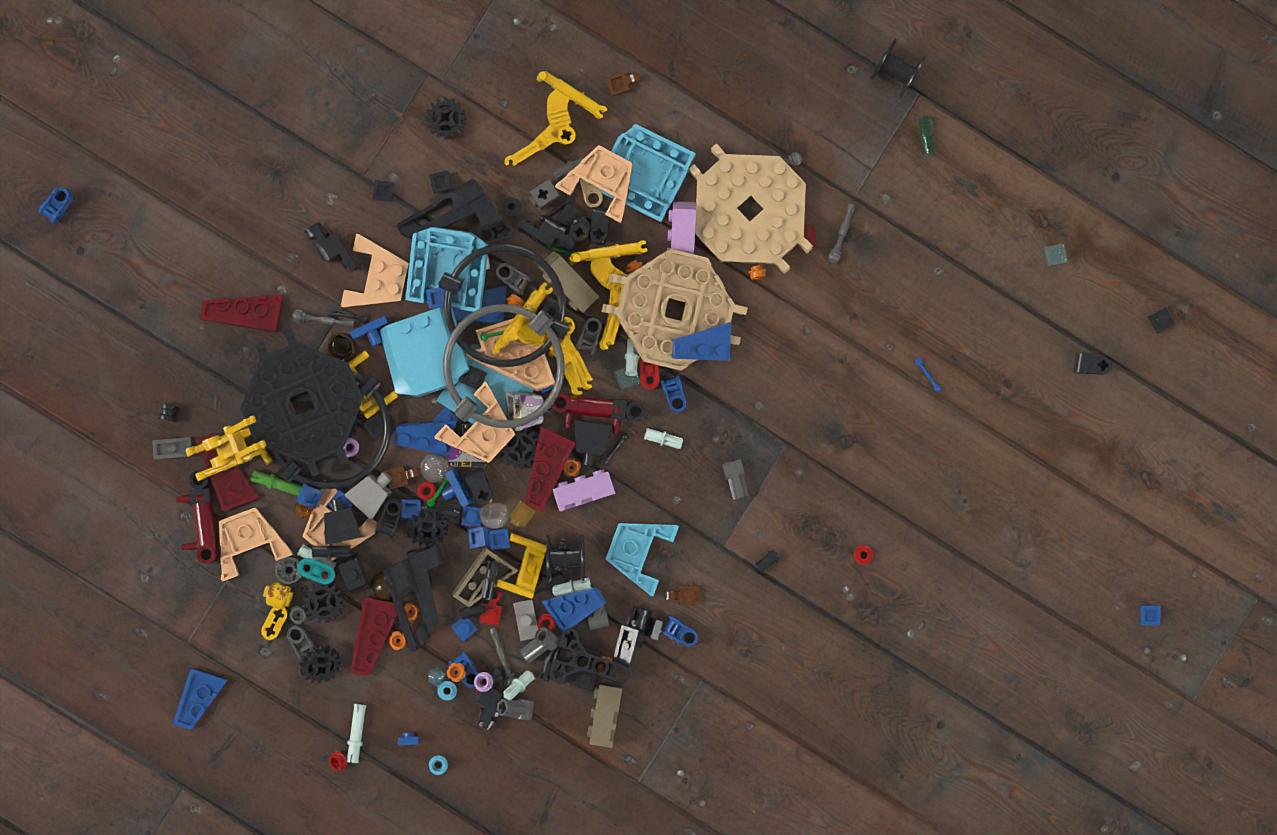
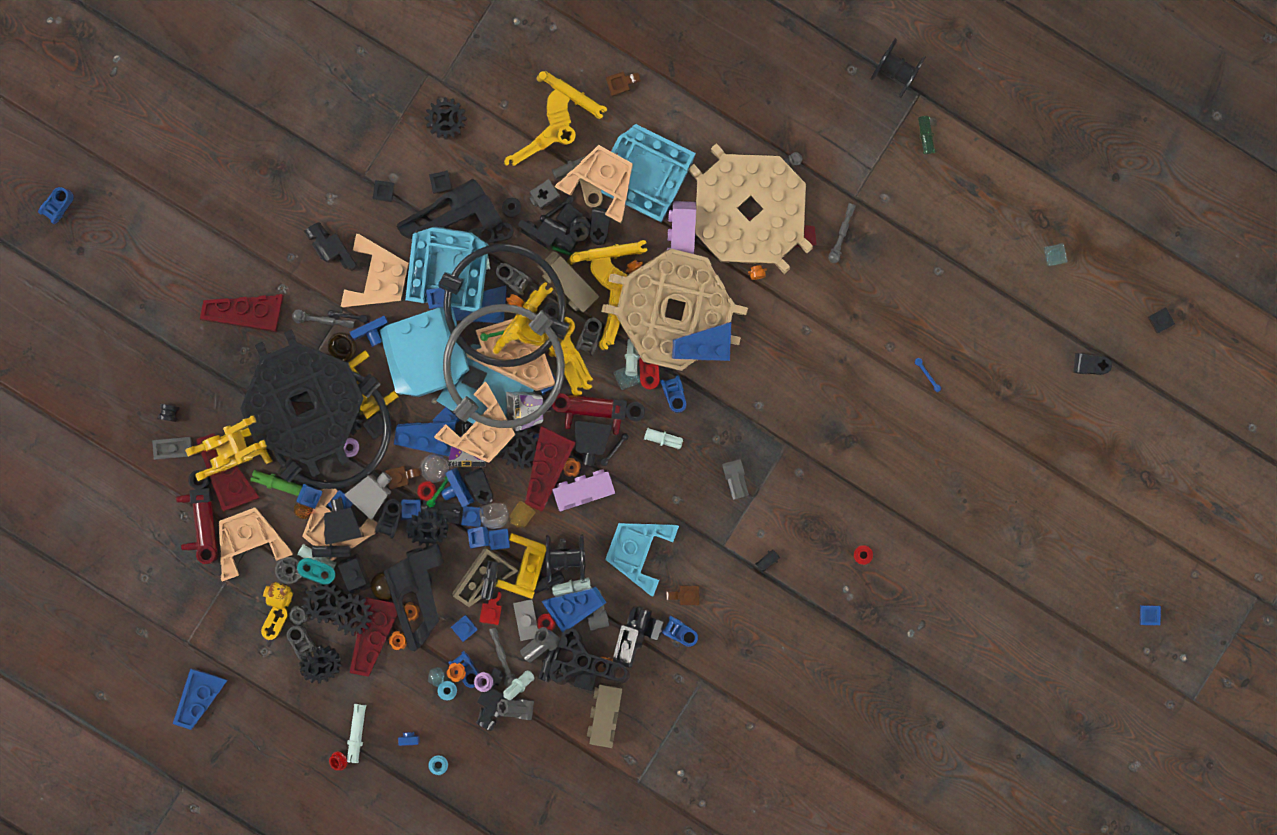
(349, 623): none -> black gear
(471, 611): black pin -> none

